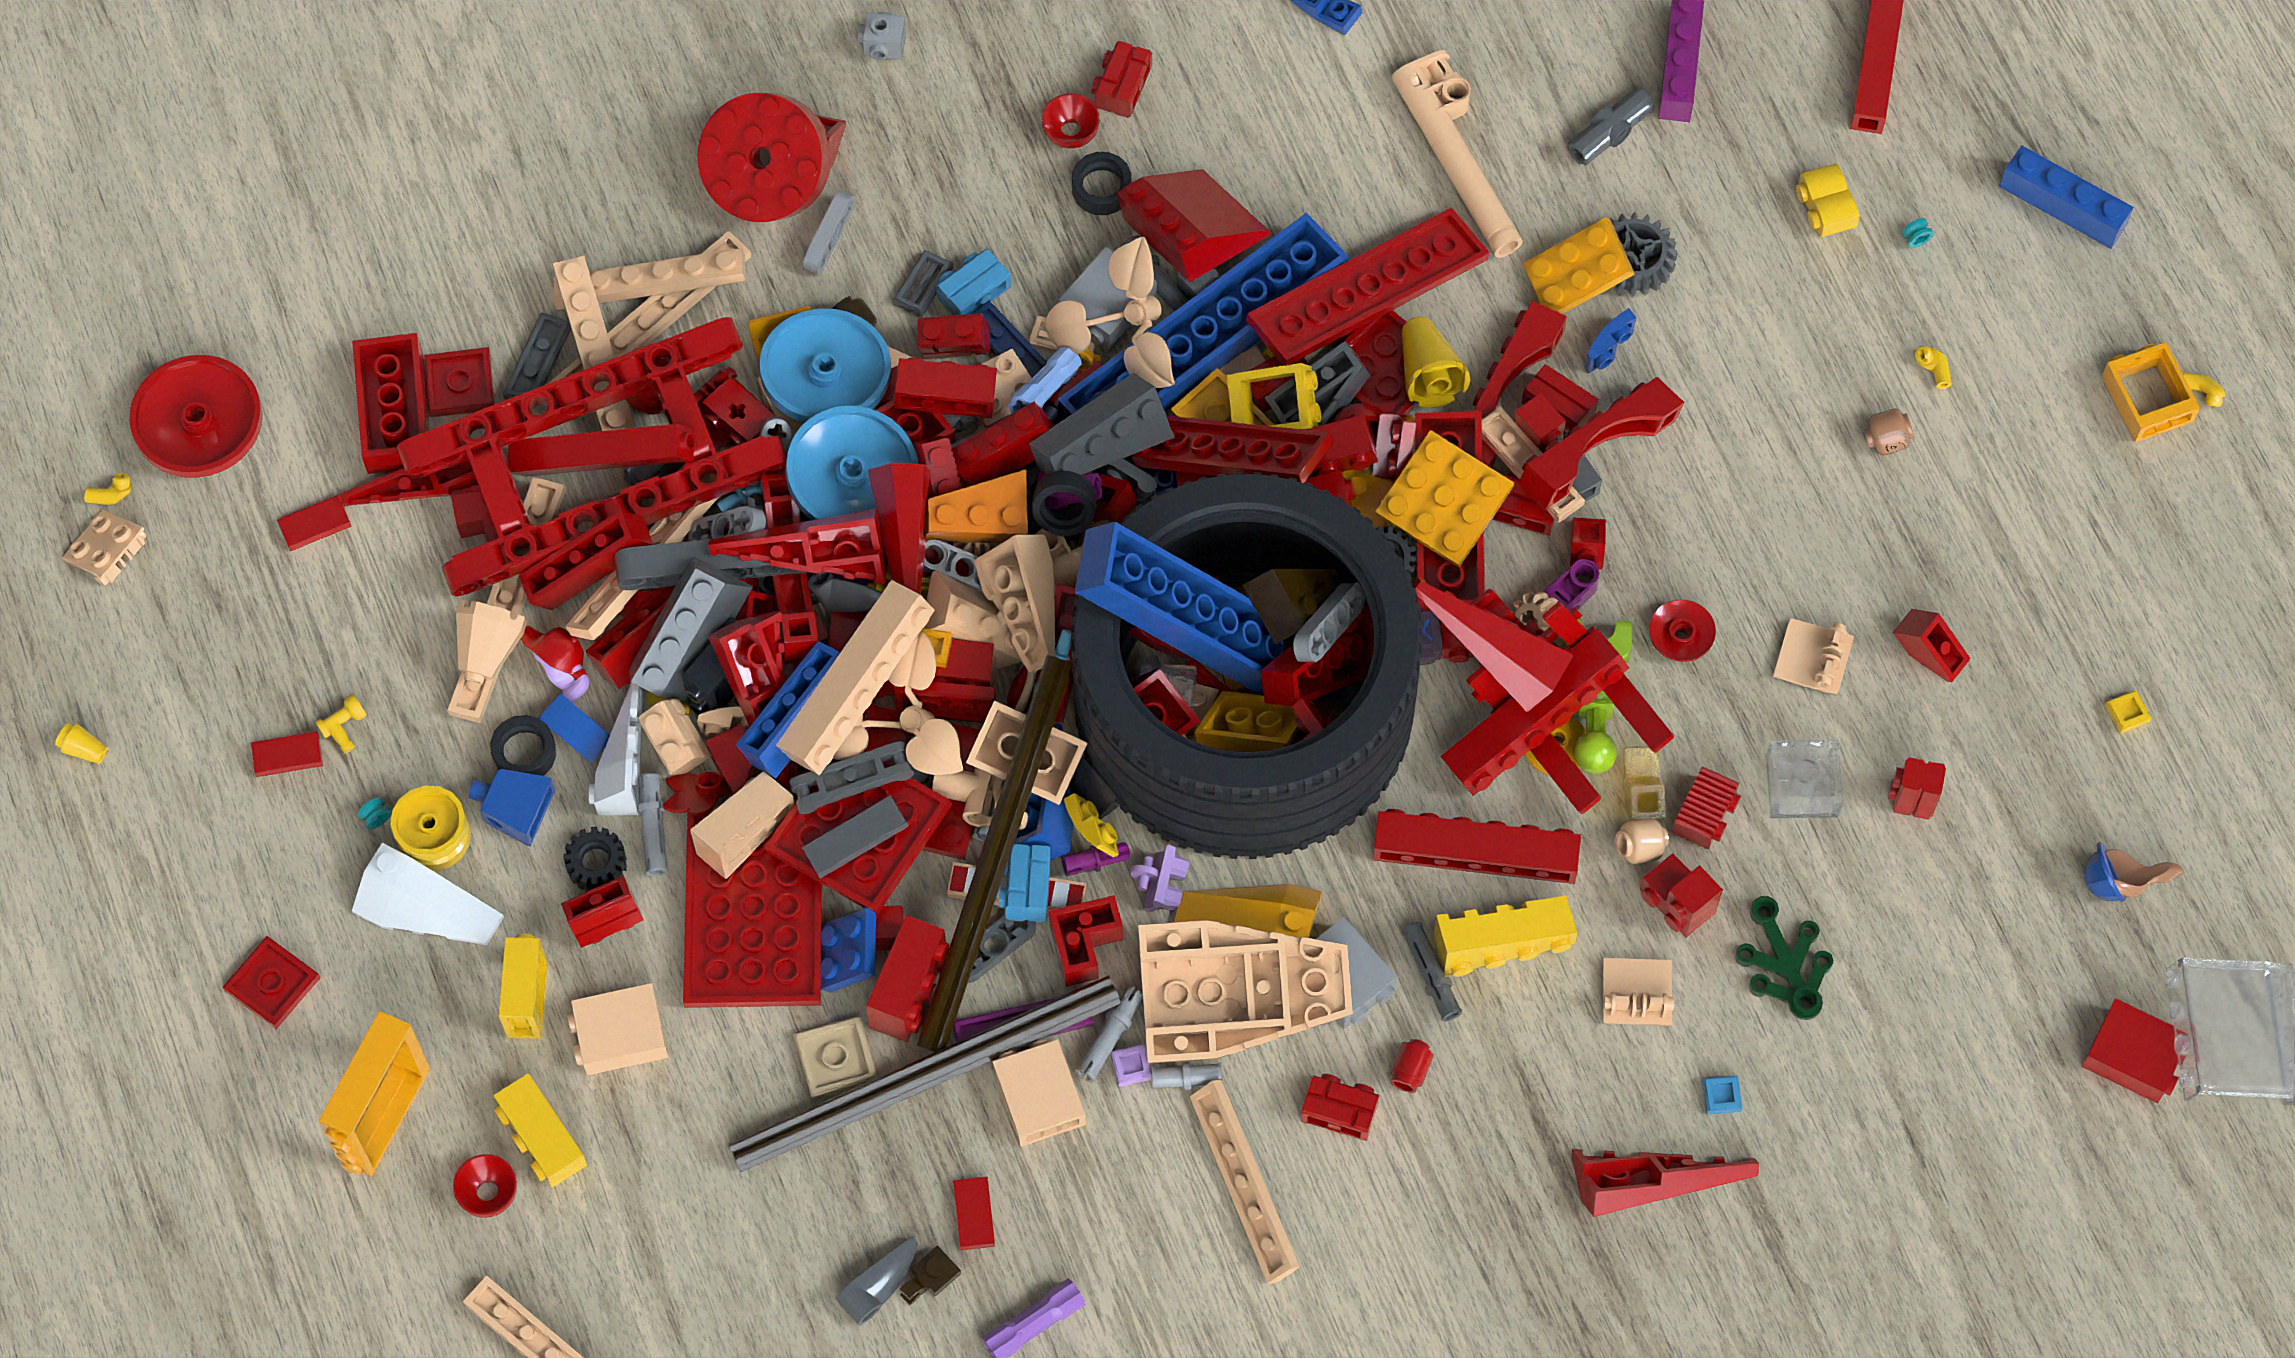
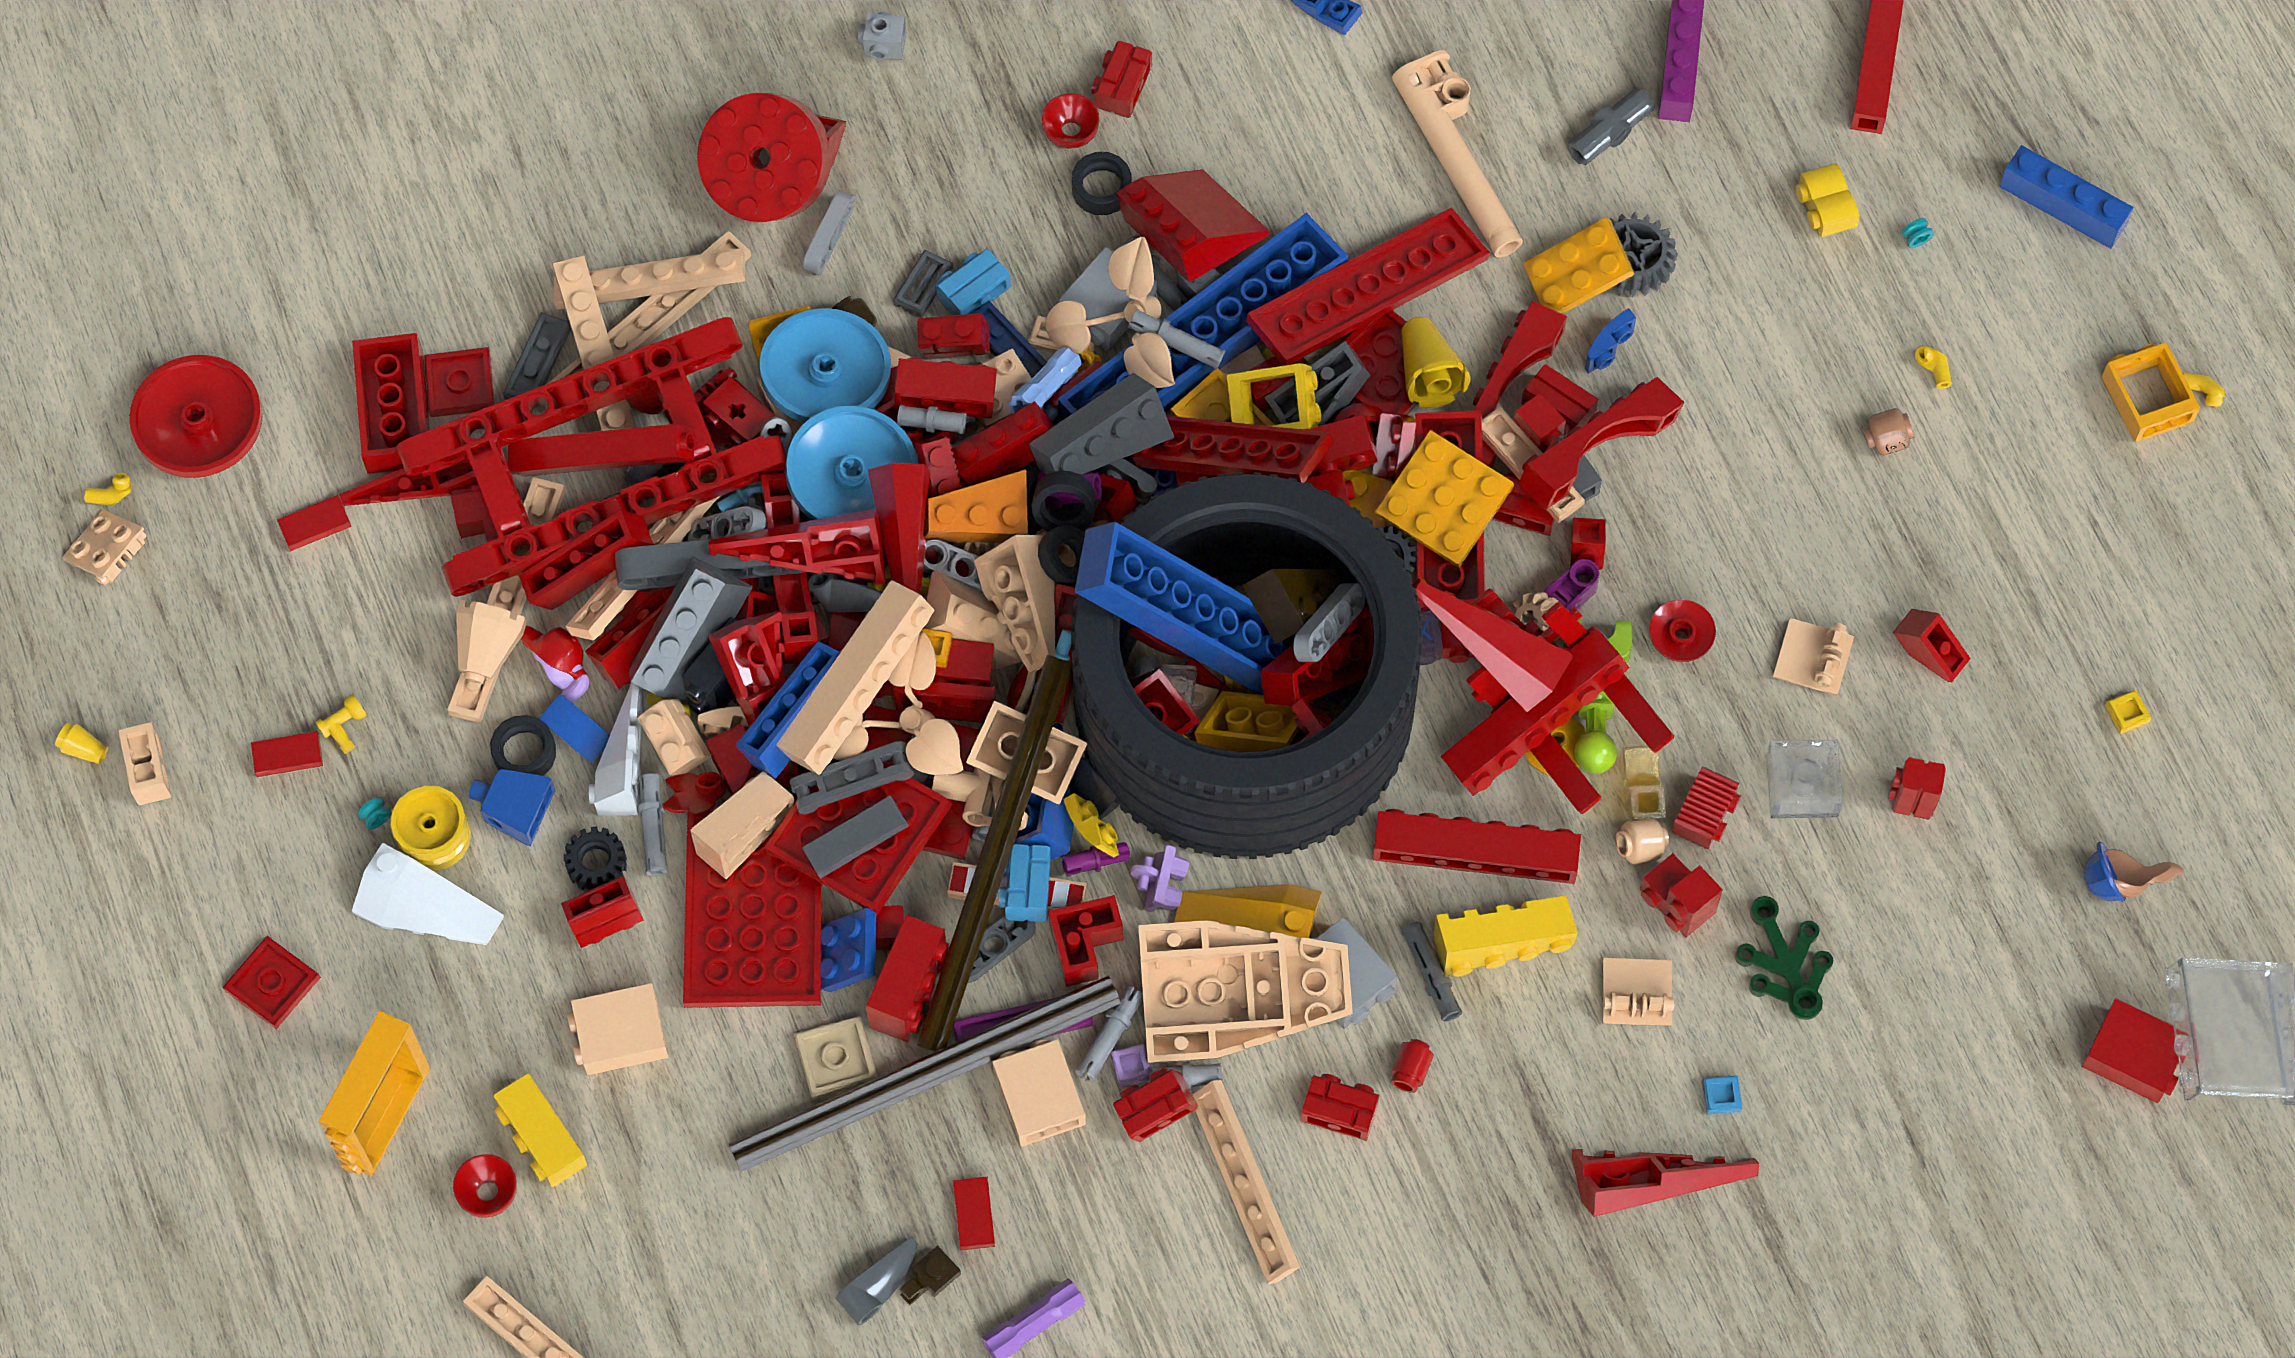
(144, 763): none -> light nougat brick
(523, 987): yellow window -> none
(931, 419): none -> light grey pin
(1049, 555): none -> black tyre
(1154, 1104): none -> red brick
(1178, 339): none -> light grey pin

